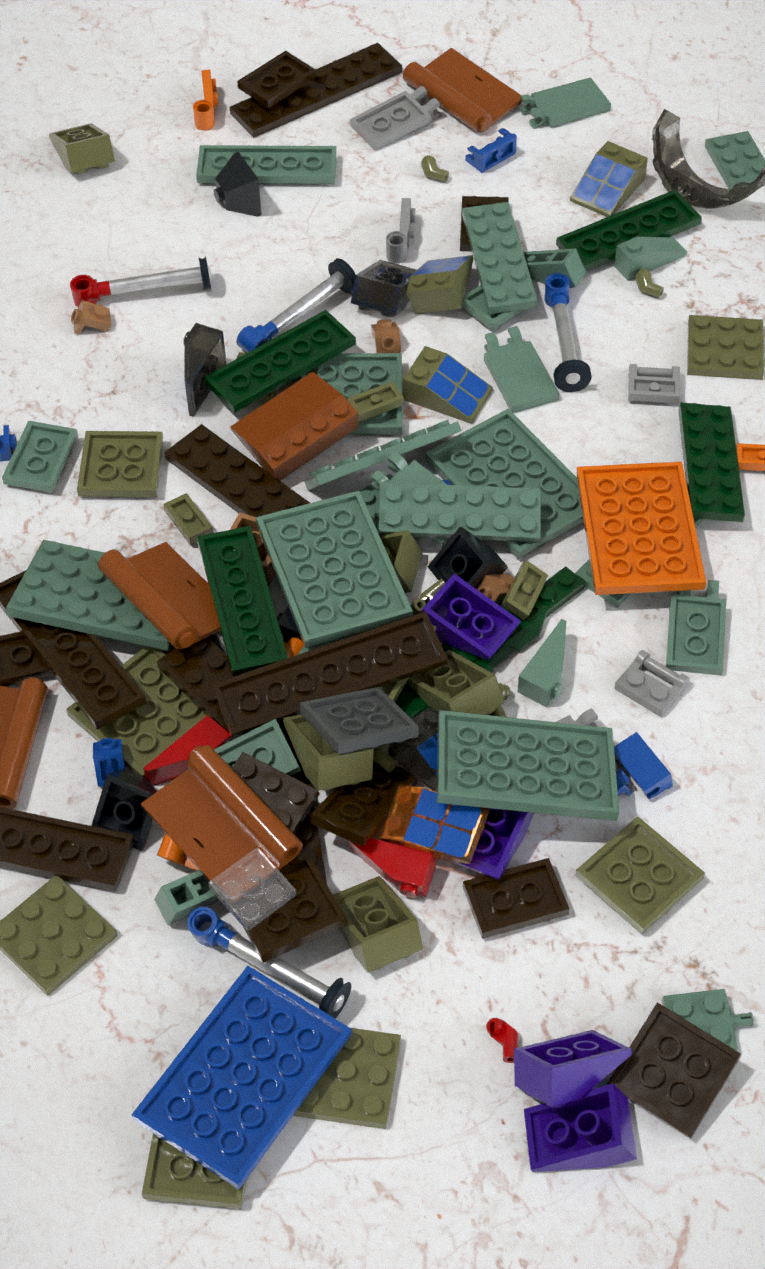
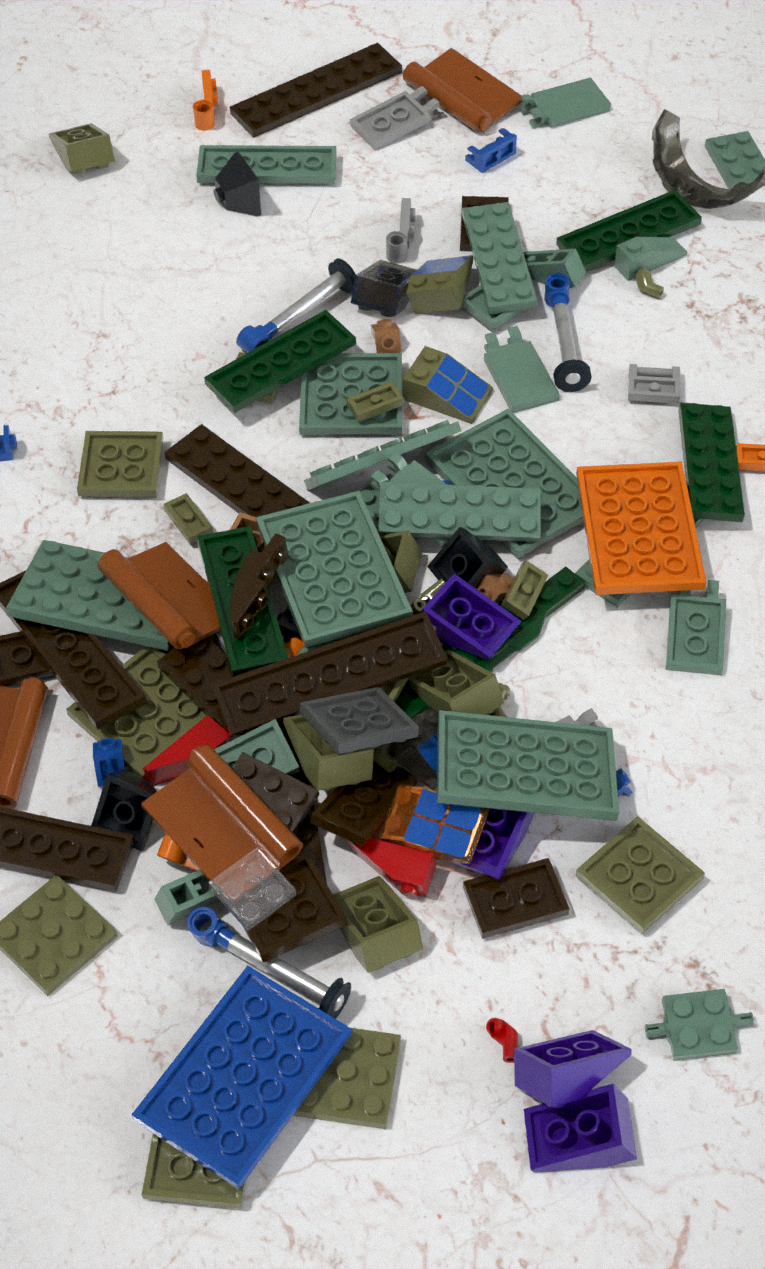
(40, 456): sand green plate -> none
(88, 289): piece -> none
(92, 316): medium nougat bracket -> none
(202, 355): clear smoke slope -> none
(250, 587): none -> dark brown slope
(277, 79): dark brown plate -> none
(296, 425): dark orange slope -> none
(432, 171): olive arm -> none
(543, 673): sand green slope -> none
(610, 179): slope -> none
(643, 765): blue hinge -> none
(646, 689): light grey plate -> none
(675, 1070): dark brown plate -> none
(725, 347): olive plate -> none

